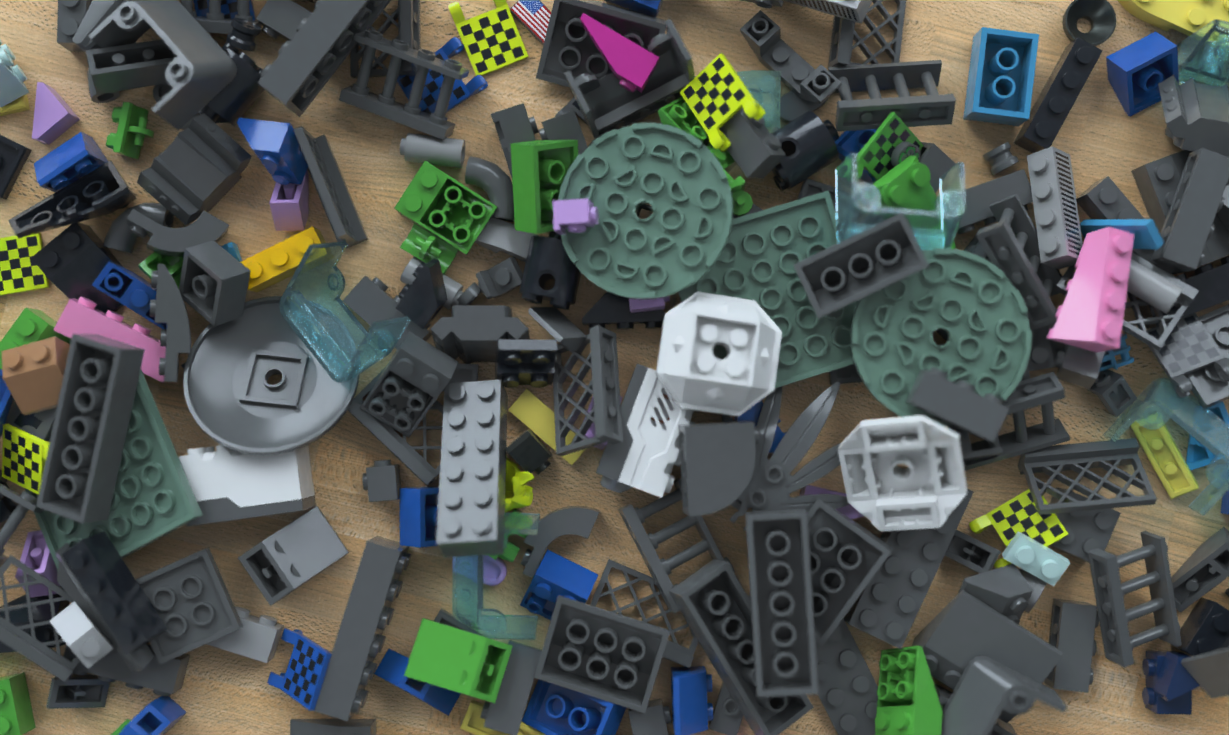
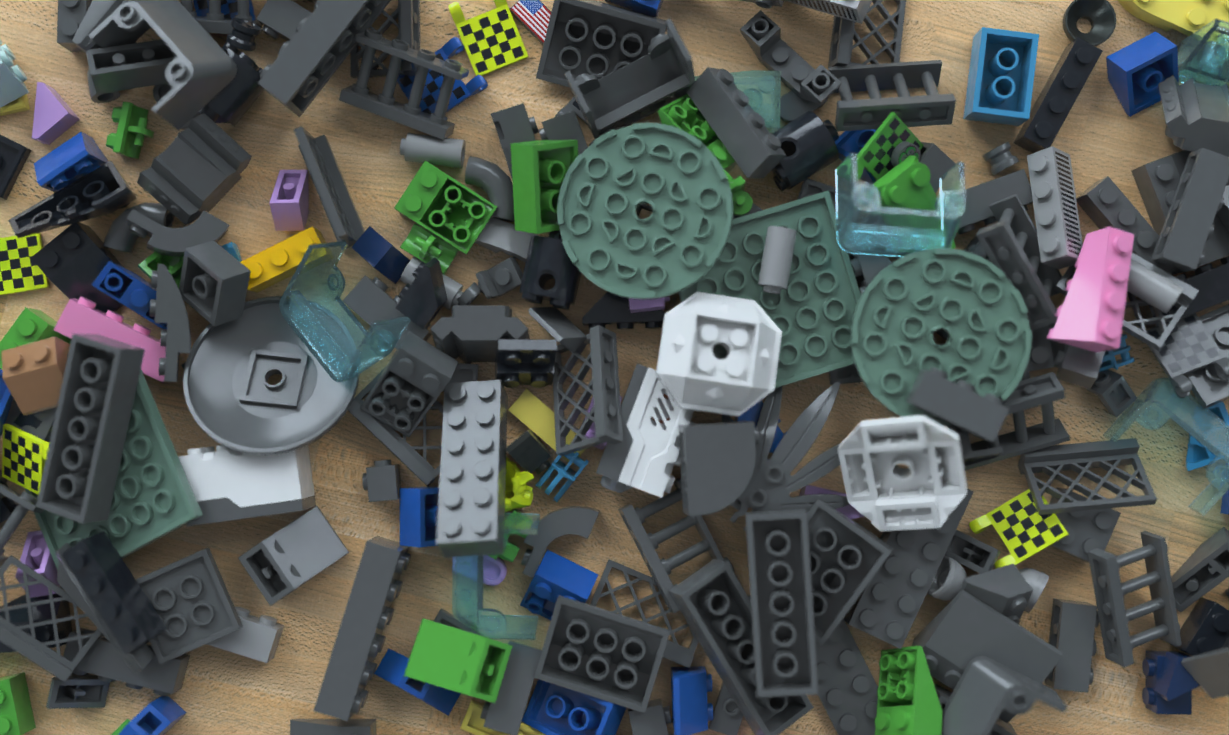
(81, 635): light grey slope -> none
(276, 148): blue slope -> none
(304, 671): blue flag -> none
(381, 254): none -> dark blue slope
(563, 471): none -> dark azure arm
(574, 215): lavender brick -> none
(625, 58): dark pink slope -> none
(716, 97): neon yellow flag -> none
(777, 259): none -> light grey brick
(861, 265): dark grey slope -> none
(947, 580): none -> light grey helmet
(1035, 558): light aqua plate -> none
(1144, 230): dark azure tile -> none
(1166, 460): light yellow tile -> none

